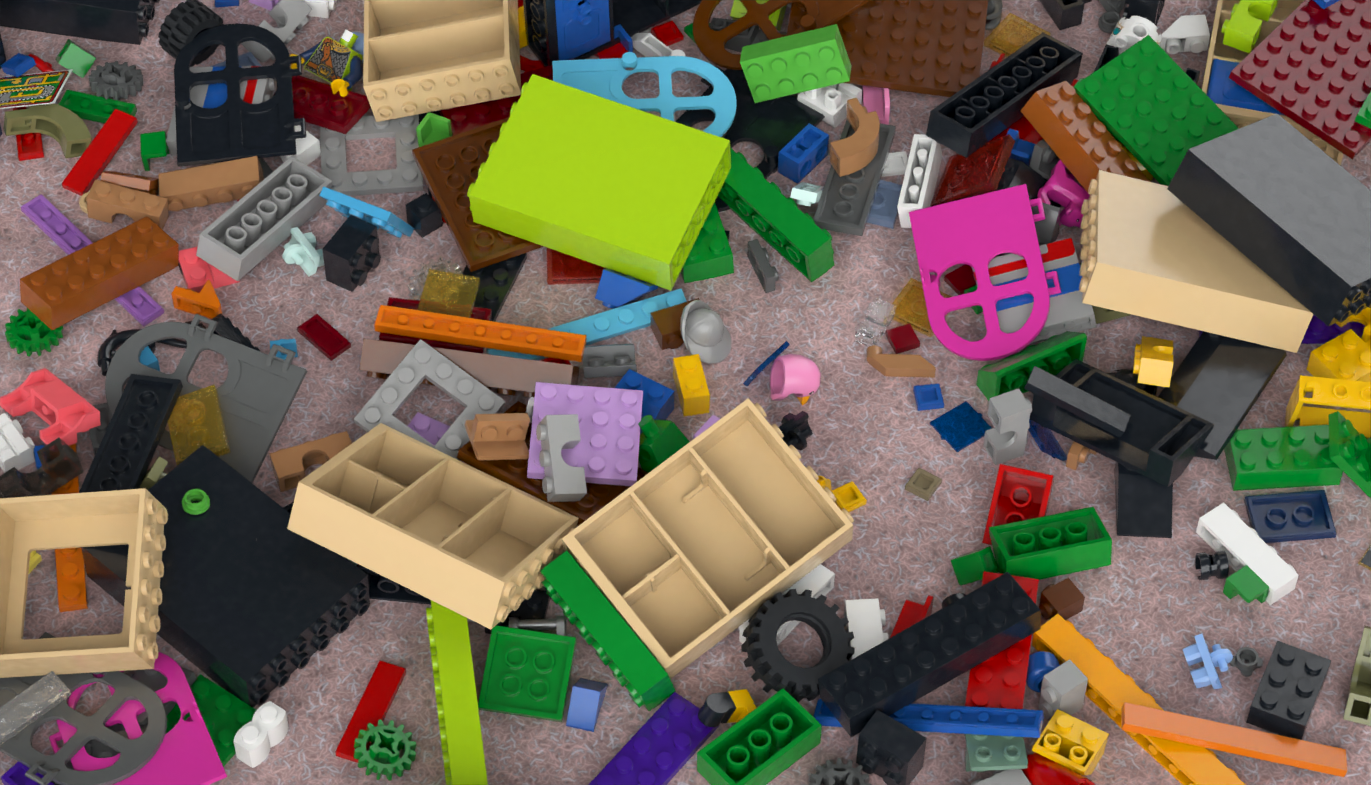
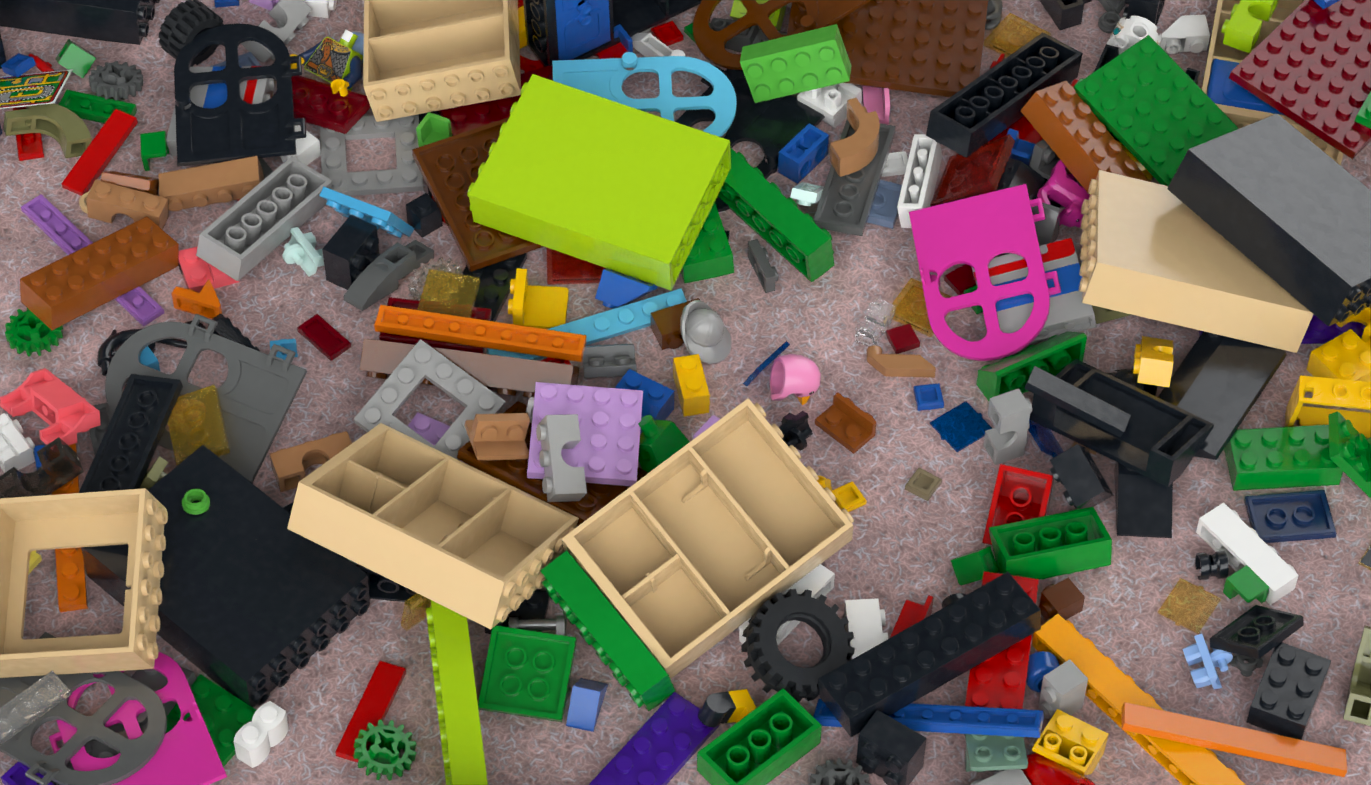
(383, 273): none -> dark grey slope
(414, 611): none -> clear yellow tile
(537, 305): none -> yellow bracket
(847, 423): none -> dark orange bracket
(1080, 477): none -> black brick
(1189, 605): none -> clear yellow piece
(1256, 631): none -> black tile

